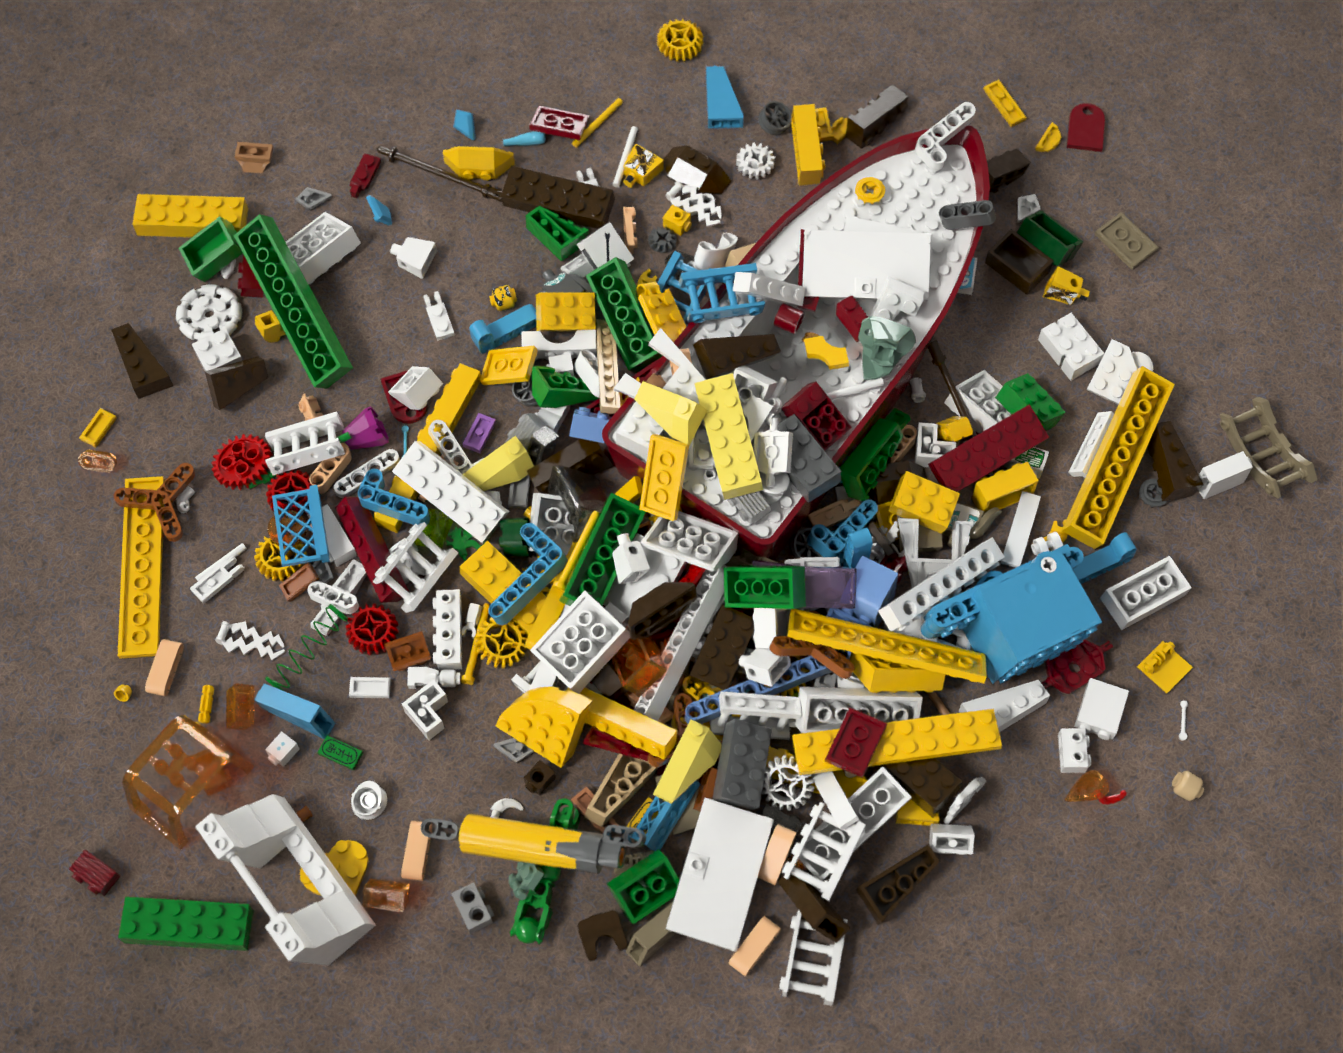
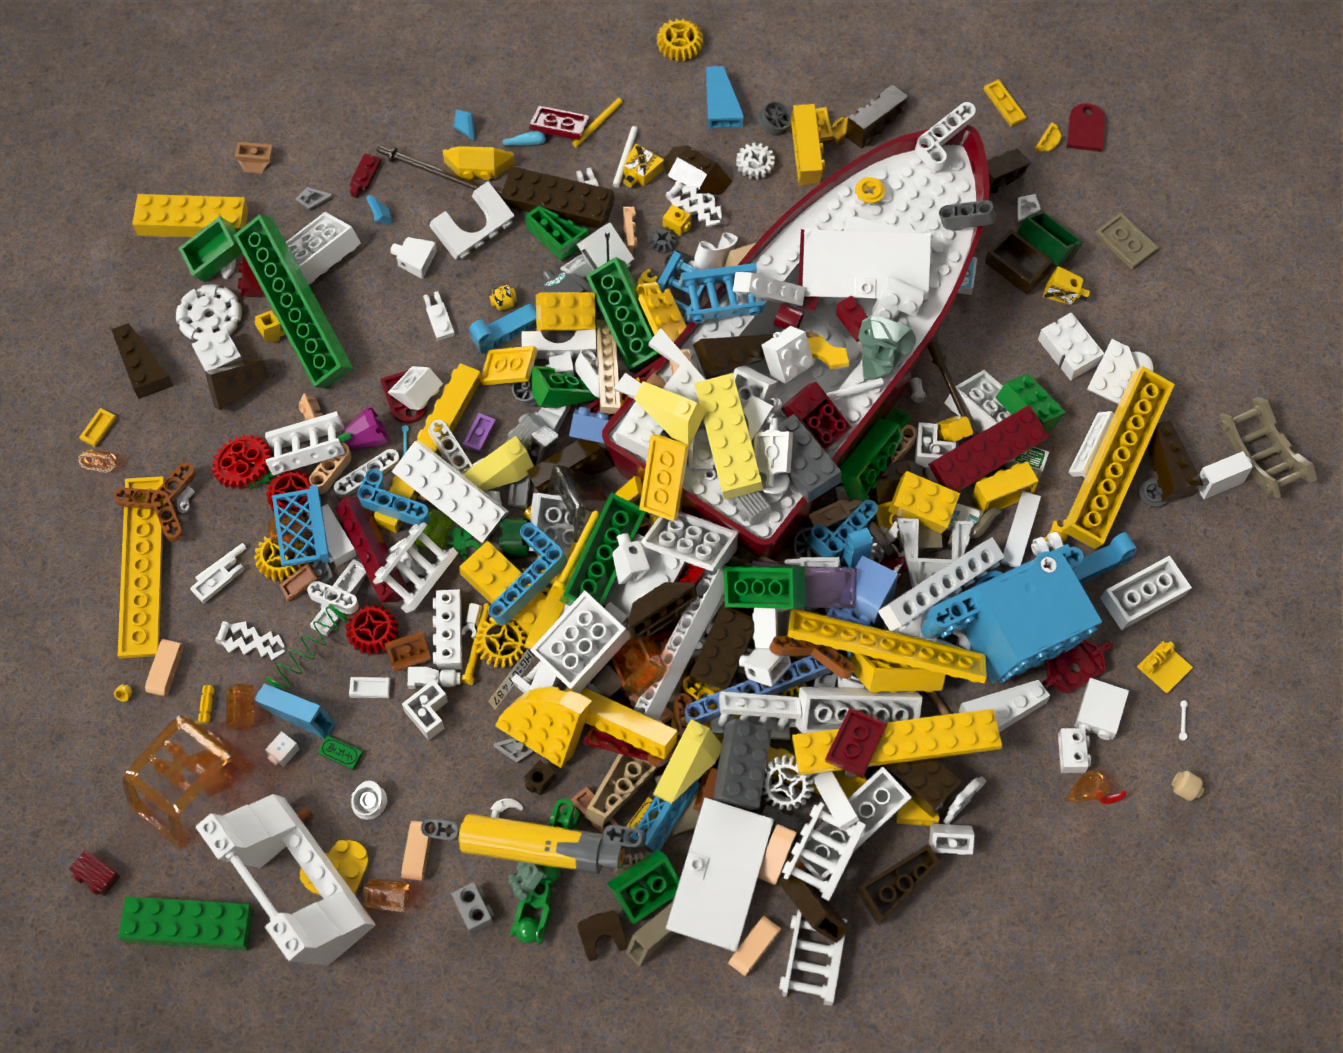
(460, 242): none -> white arch
(507, 684): none -> white sticker
(788, 354): none -> white brick

